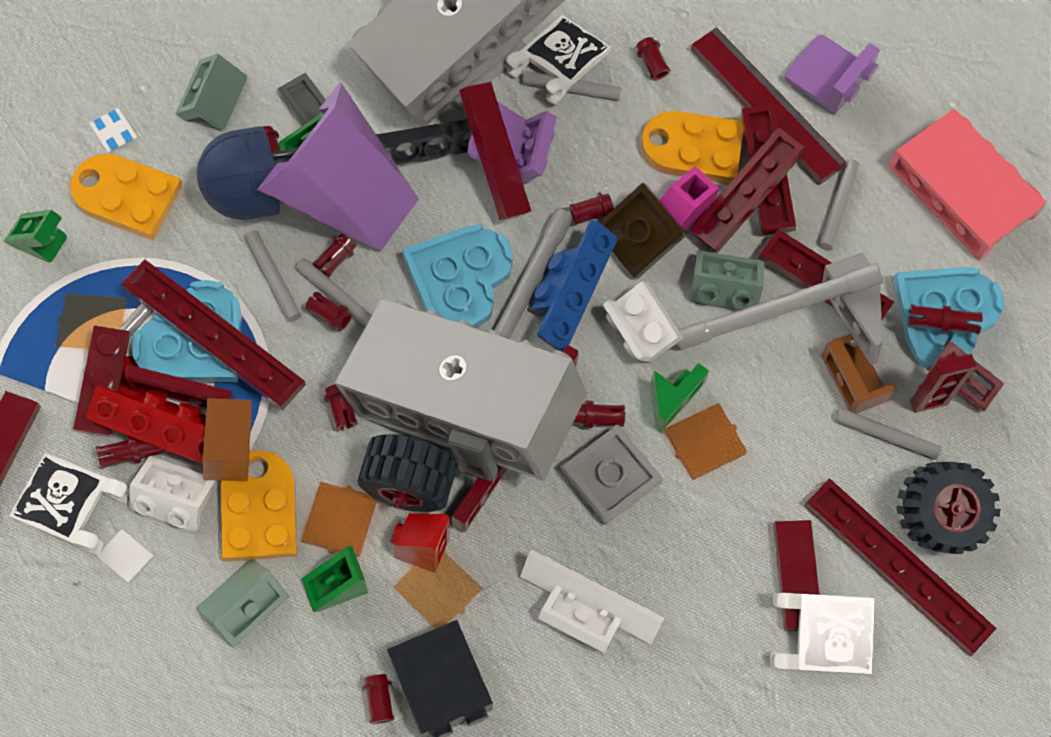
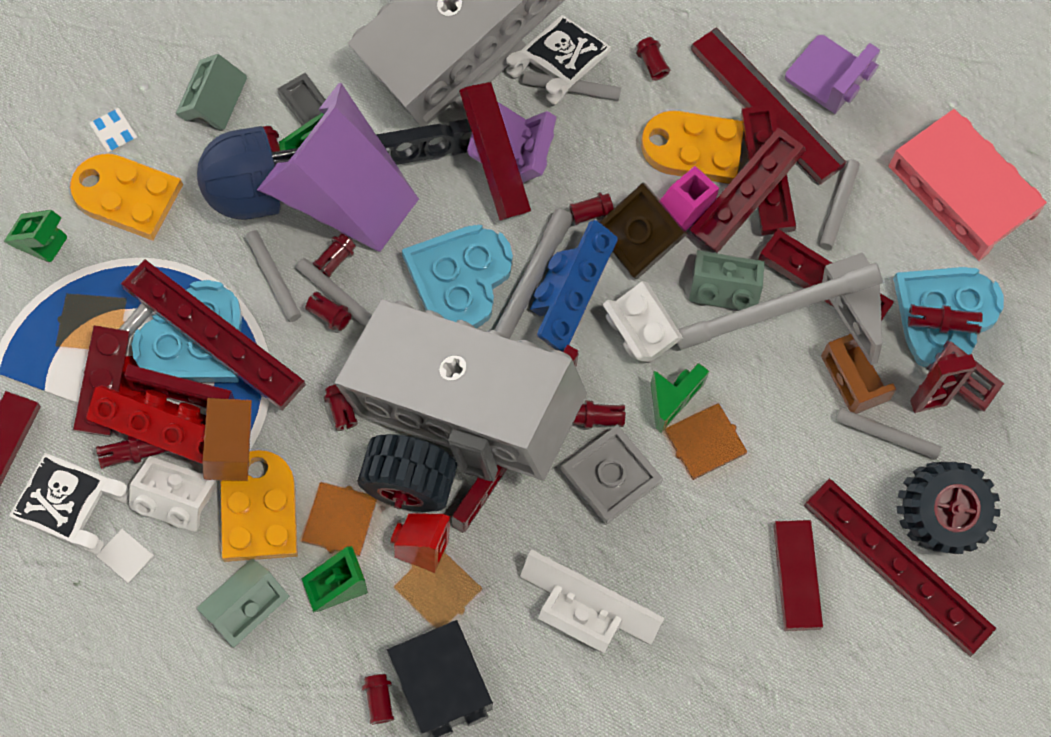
(832, 633): flag -> none

